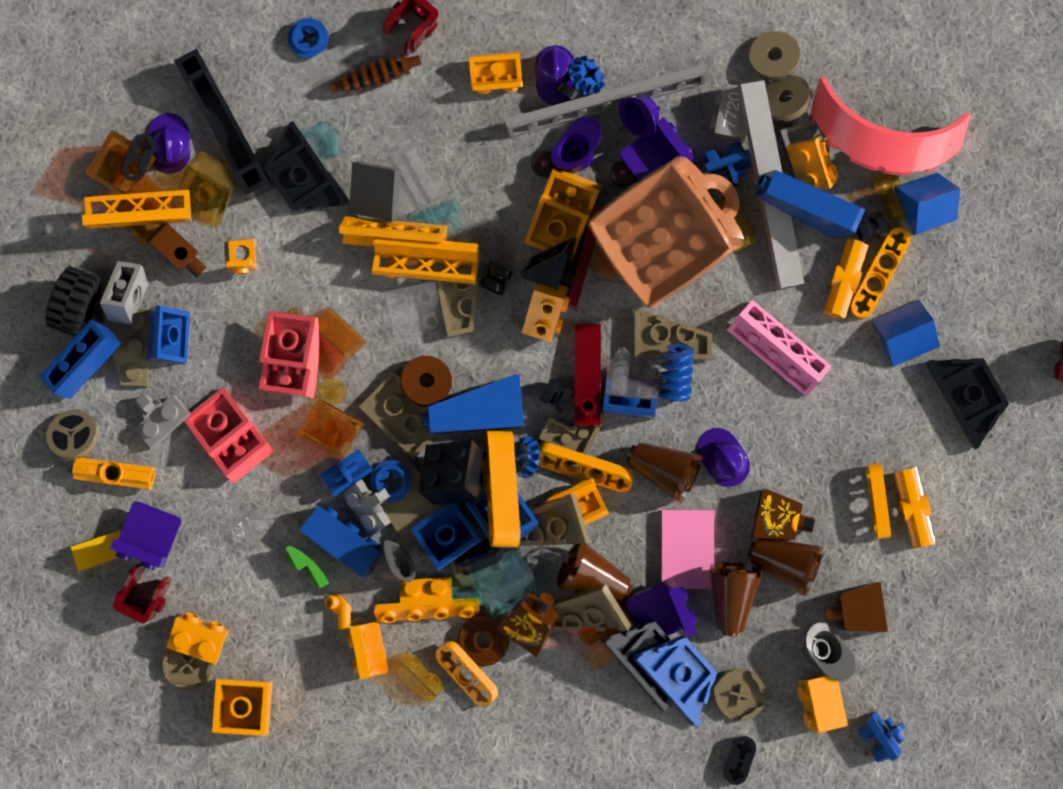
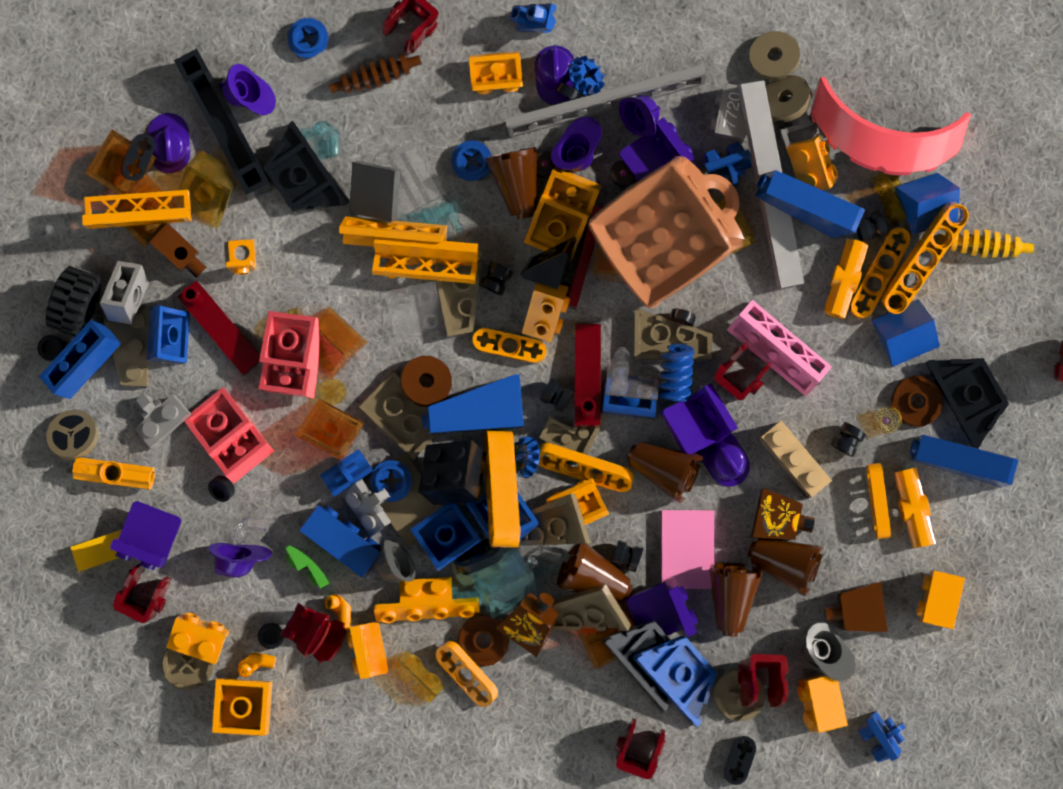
(50, 347): none -> black tile
(219, 327): none -> dark red piece
(221, 488): none -> black tile
(237, 560): none -> dark purple piece
(248, 90): none -> dark purple piece
(253, 662): none -> light orange arm
(270, 636): none -> black tile
(314, 633): none -> dark red piece
(460, 163): none -> blue gear
(516, 180): none -> reddish brown cone
(530, 342): none -> light orange beam
(534, 17): none -> blue hips
(627, 556): none -> black wheel
(633, 766): none -> dark red piece
(682, 316): none -> black tile
(699, 420): none -> dark purple bracket
(752, 388): none -> dark red piece
(777, 669): none -> dark red piece
(795, 459): none -> tan brick
(848, 439): none -> black wheel
(887, 420): none -> clear yellow tile
(932, 401): none -> reddish brown tile
(936, 251): none -> light orange beam
(940, 599): none -> light orange brick
(964, 460): none -> blue slope
(985, 243): none -> yellow piece

